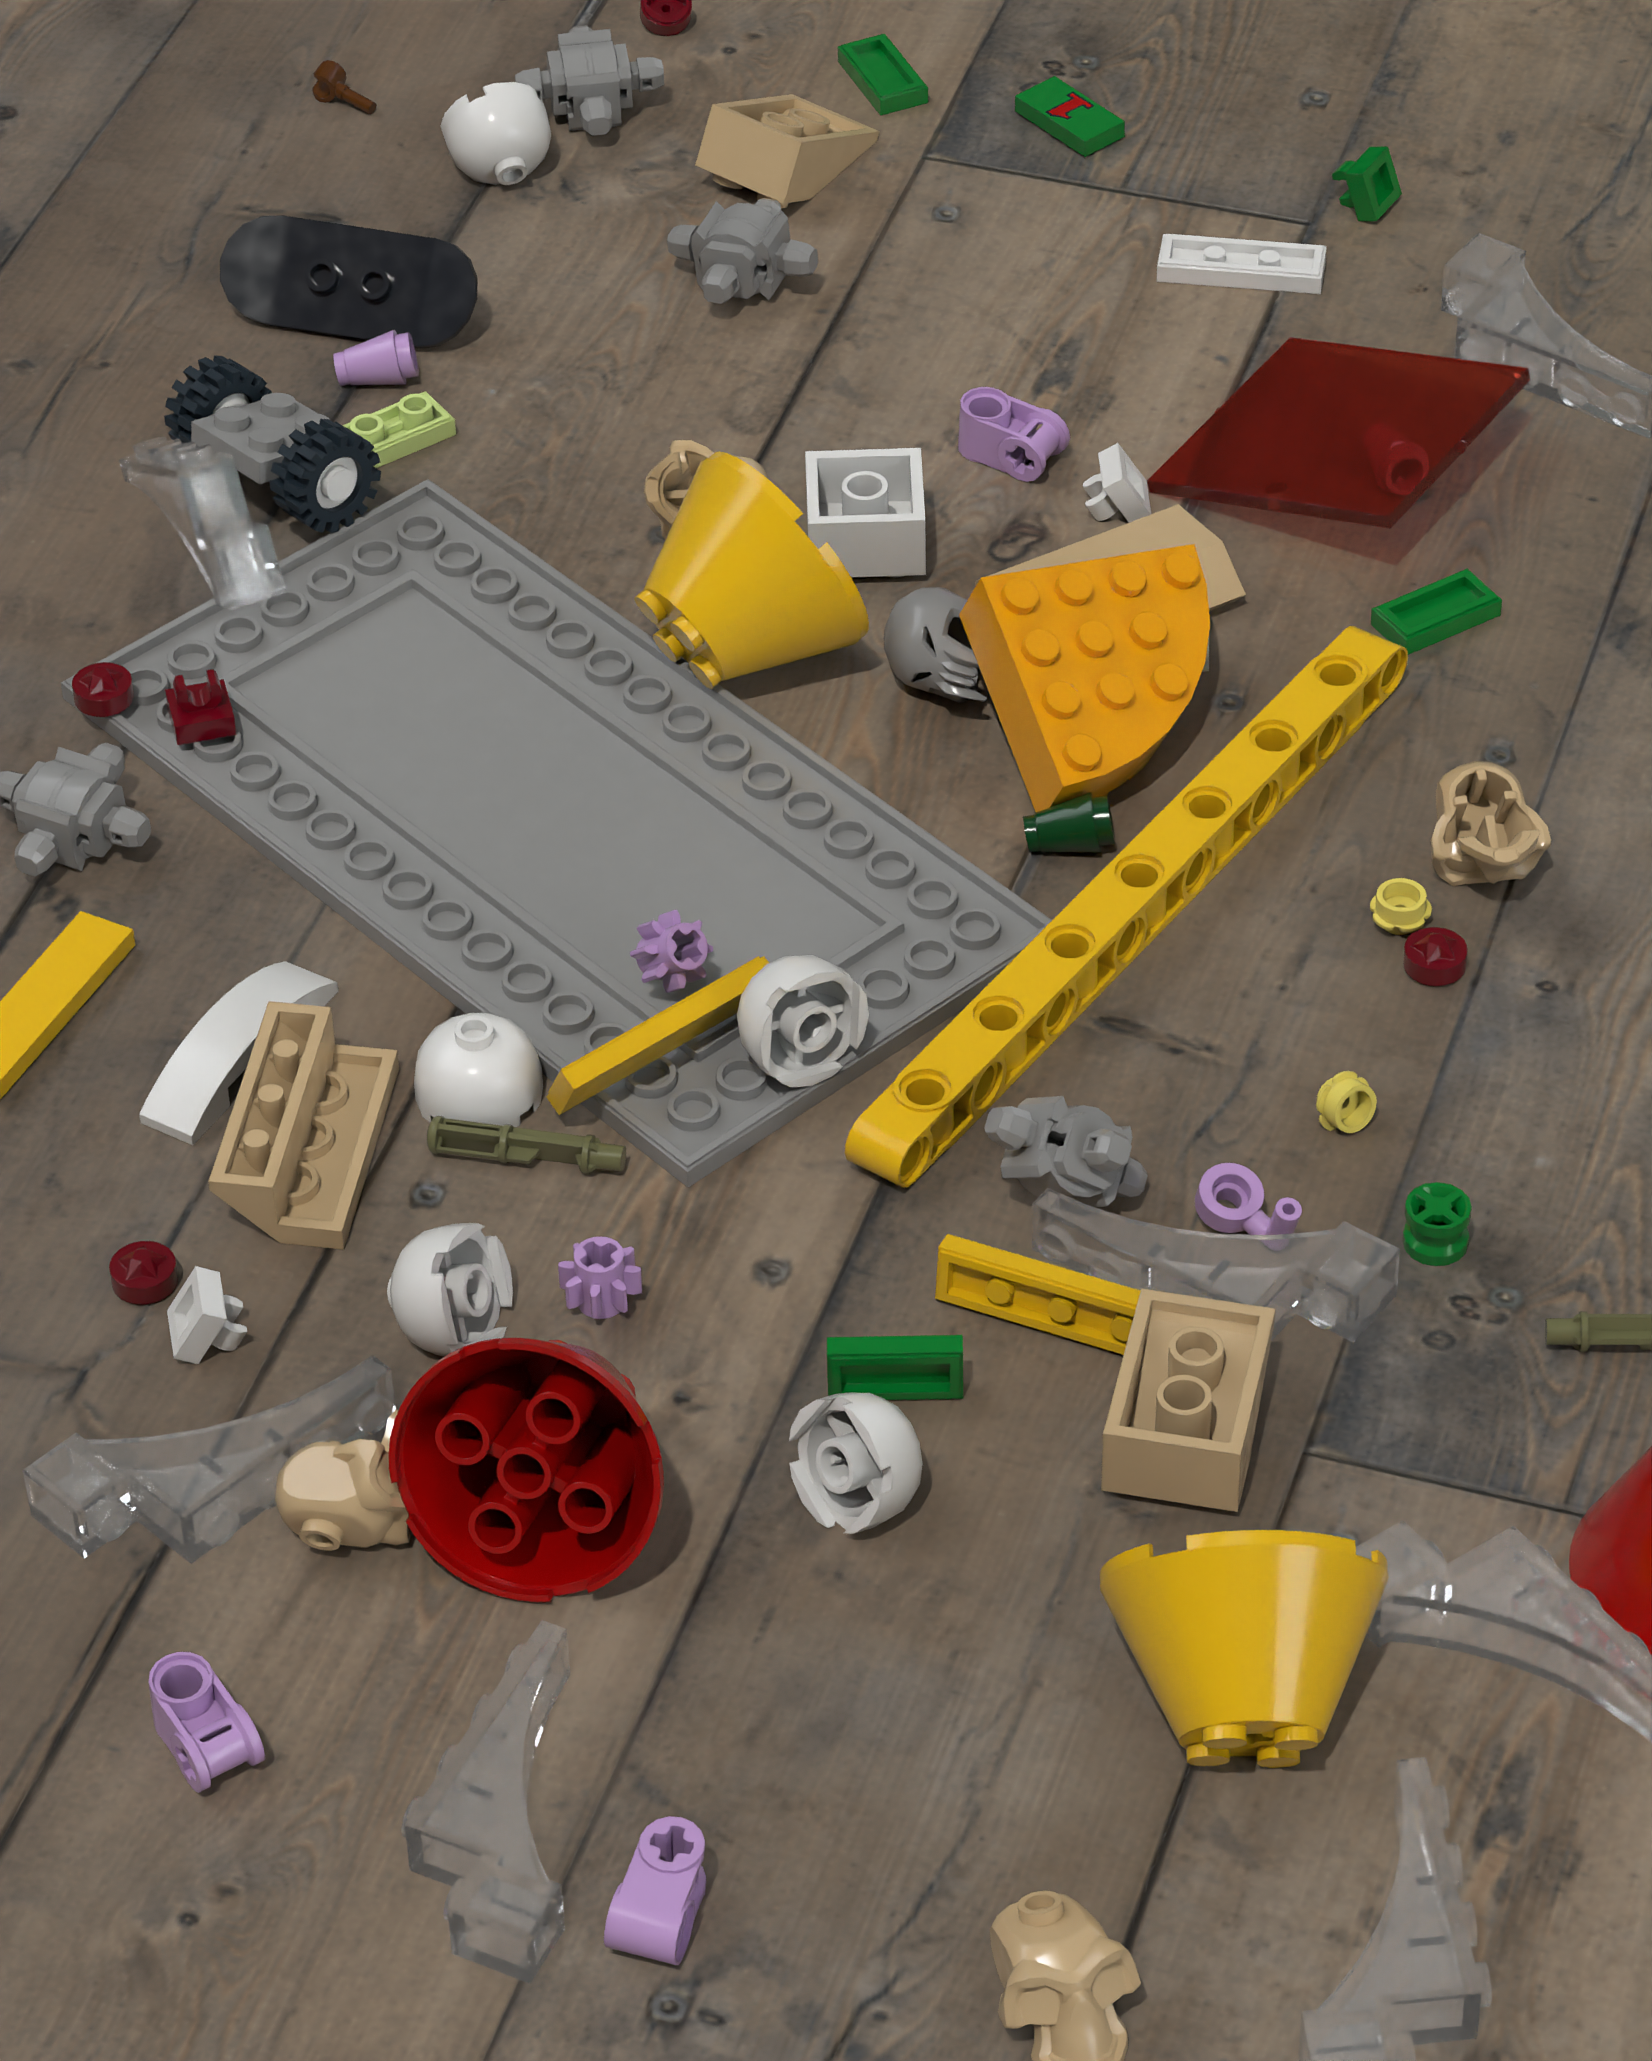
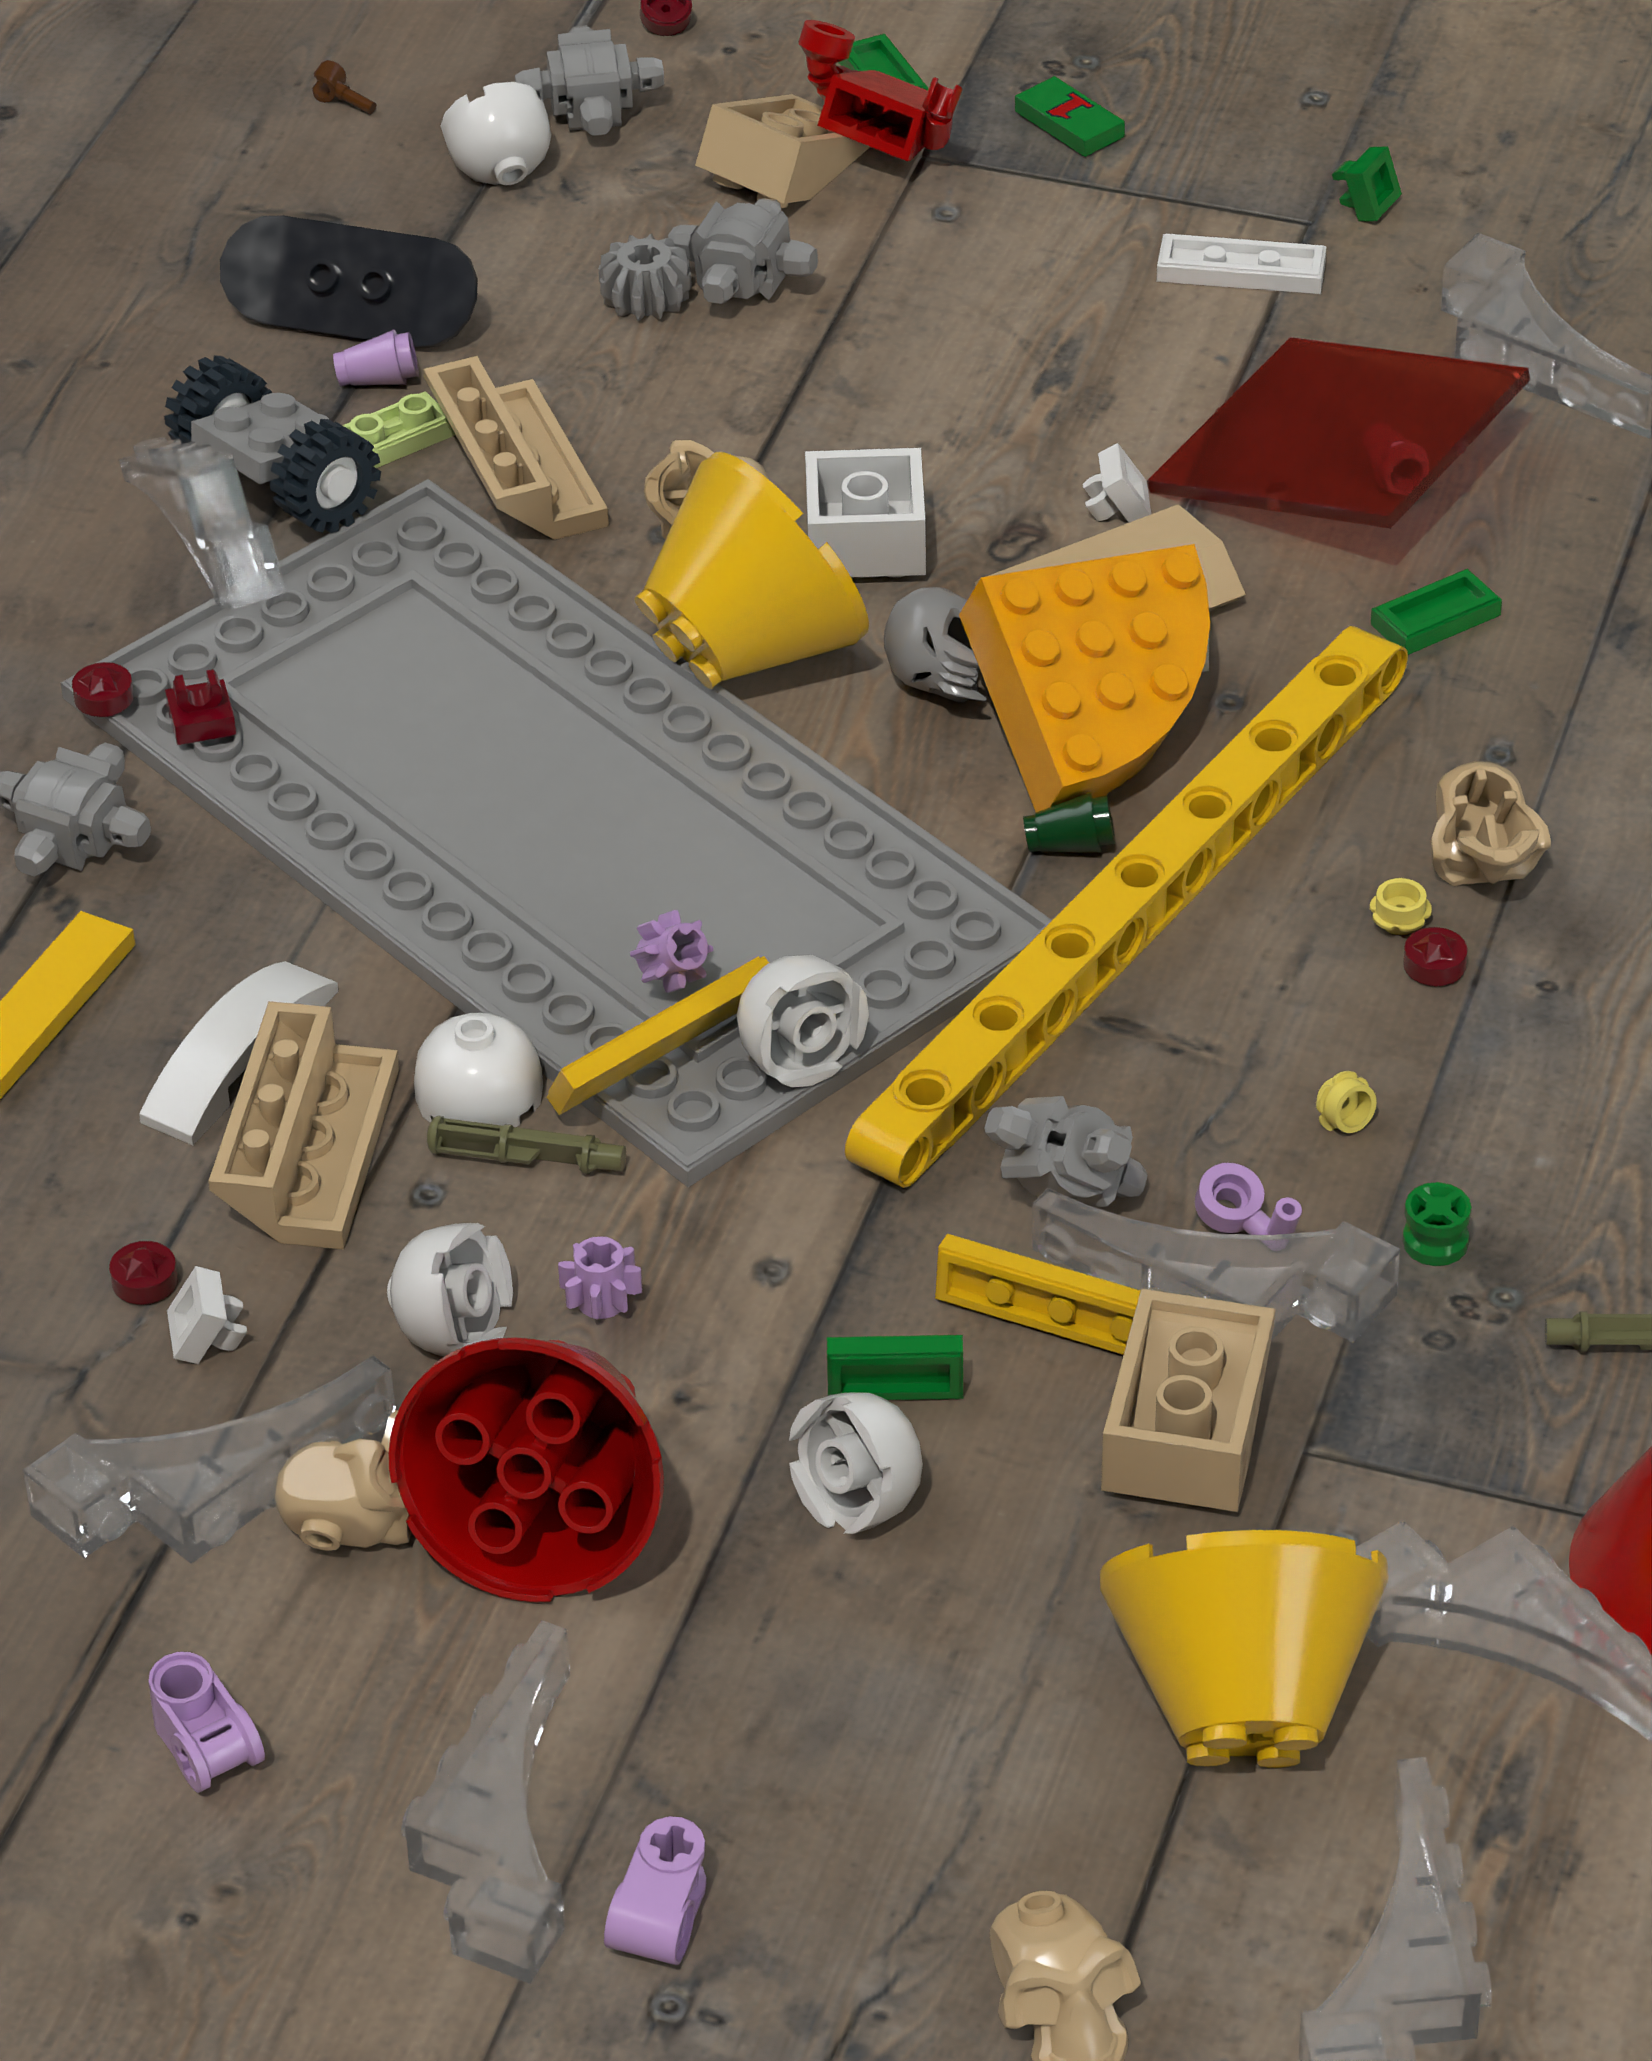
(518, 450): none -> tan slope
(645, 277): none -> light grey gear
(872, 104): none -> red torso
(1004, 433): lavender piece -> none

